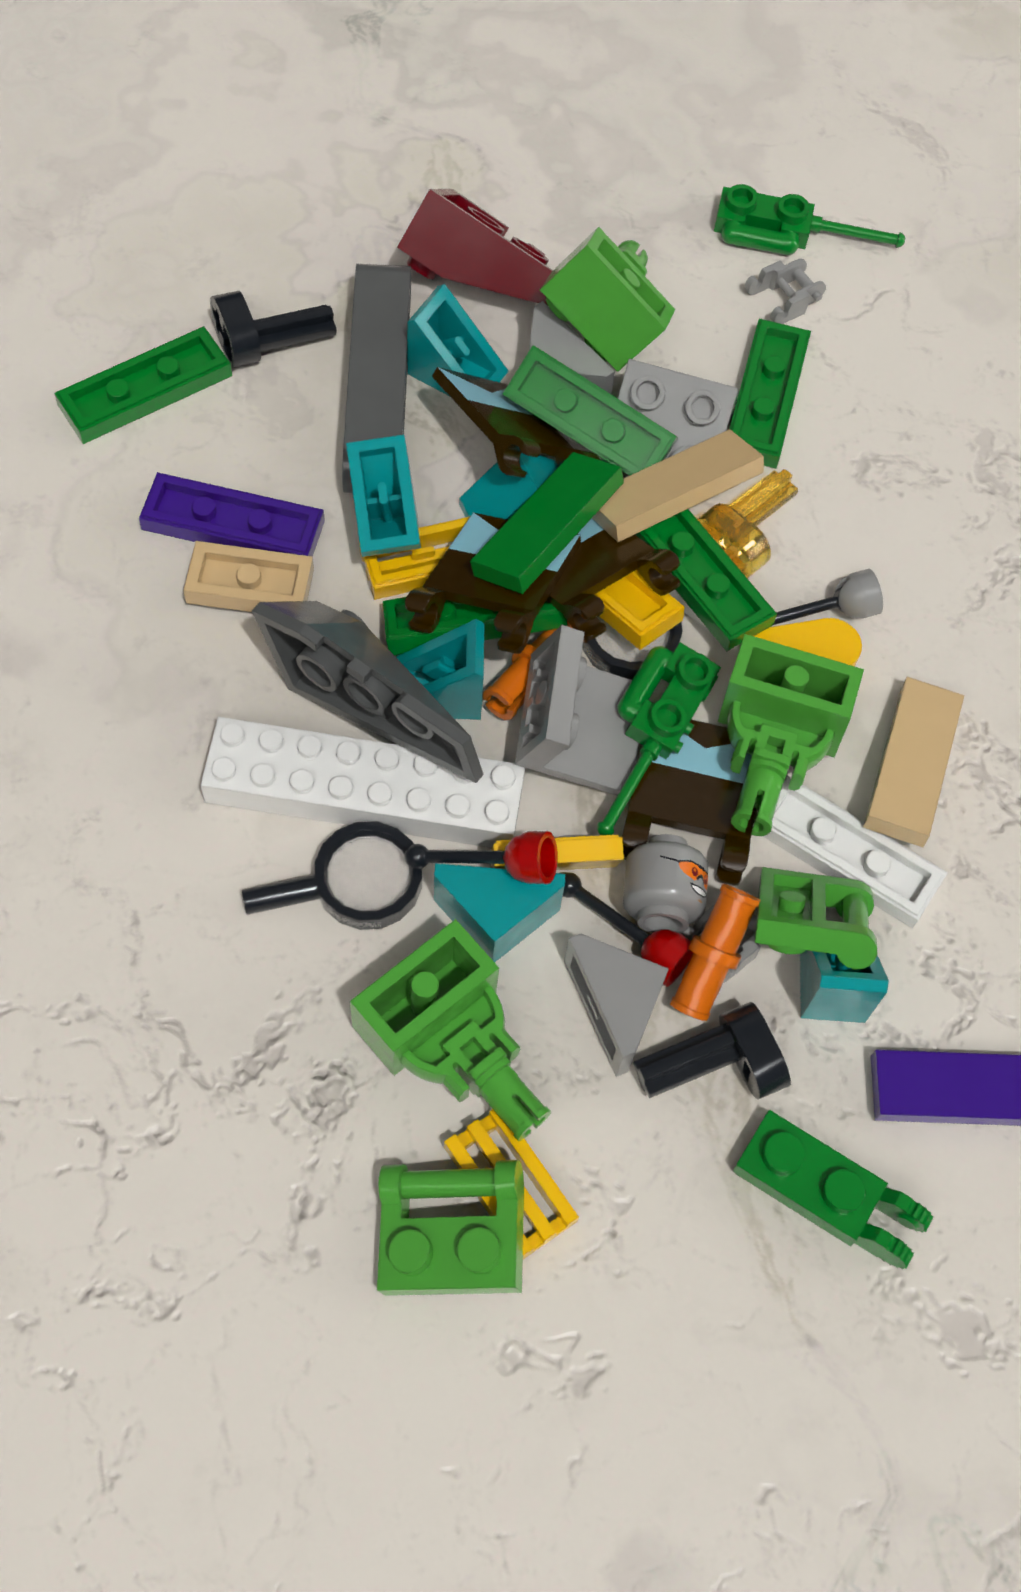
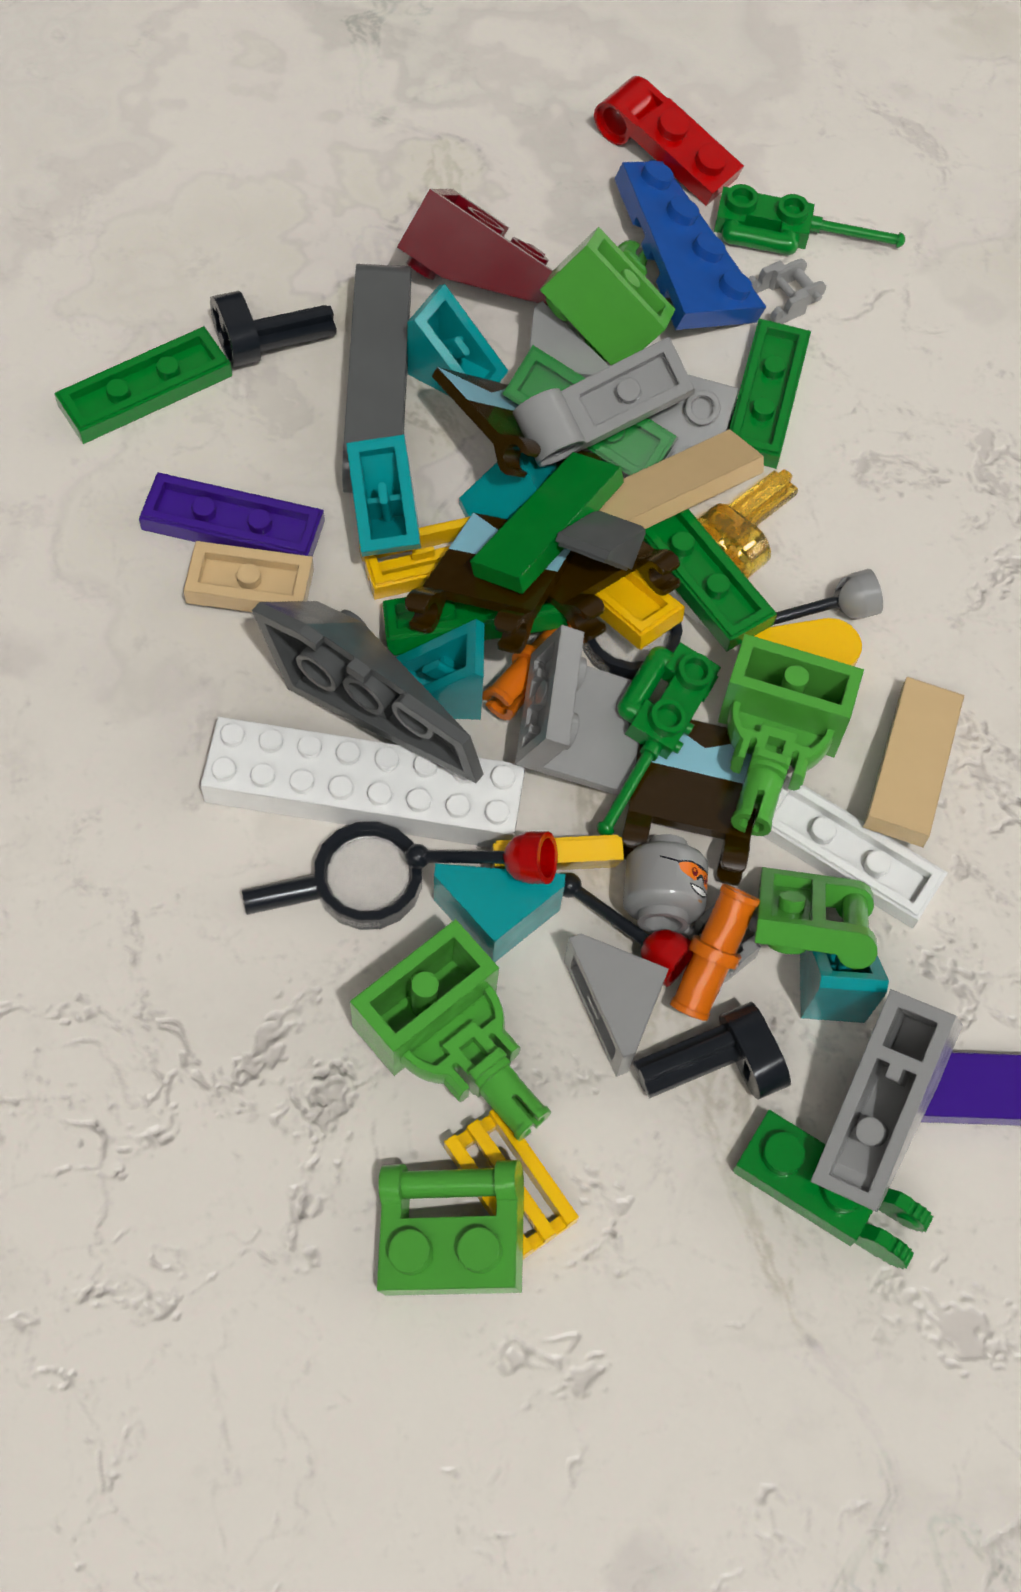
(604, 402): none -> light grey plate
(604, 539): none -> dark grey slope
(669, 136): none -> red plate
(691, 259): none -> blue wing
(887, 1099): none -> light grey slope

